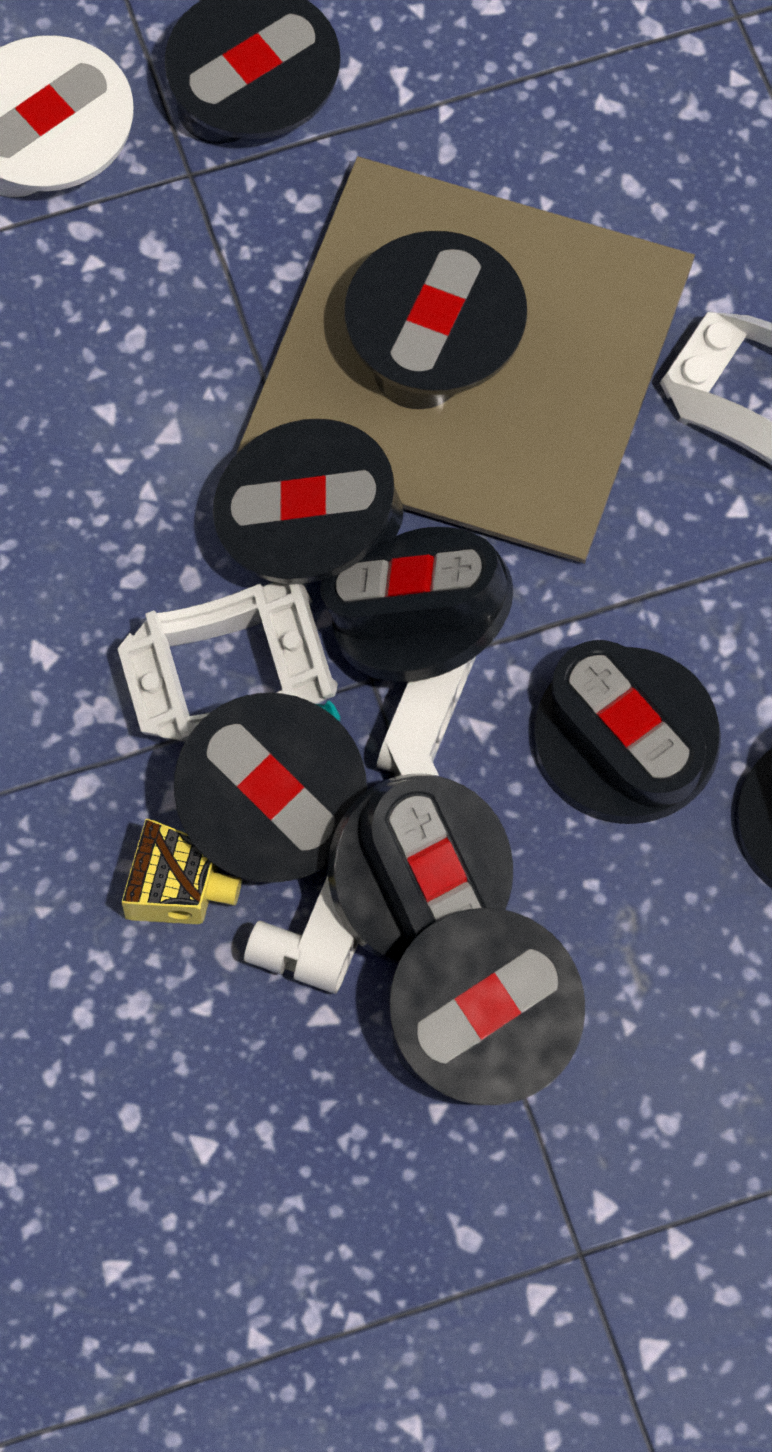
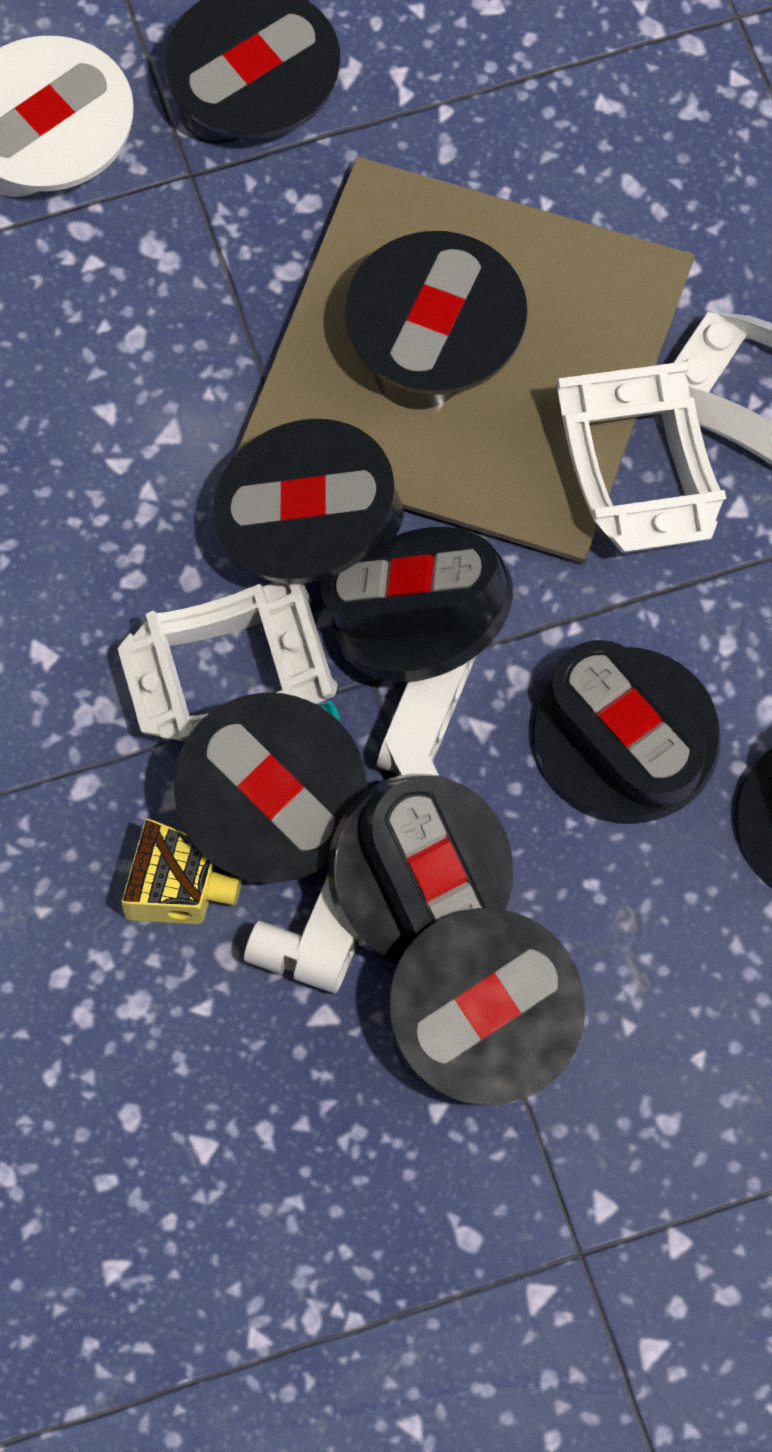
(635, 394): none -> white wedge

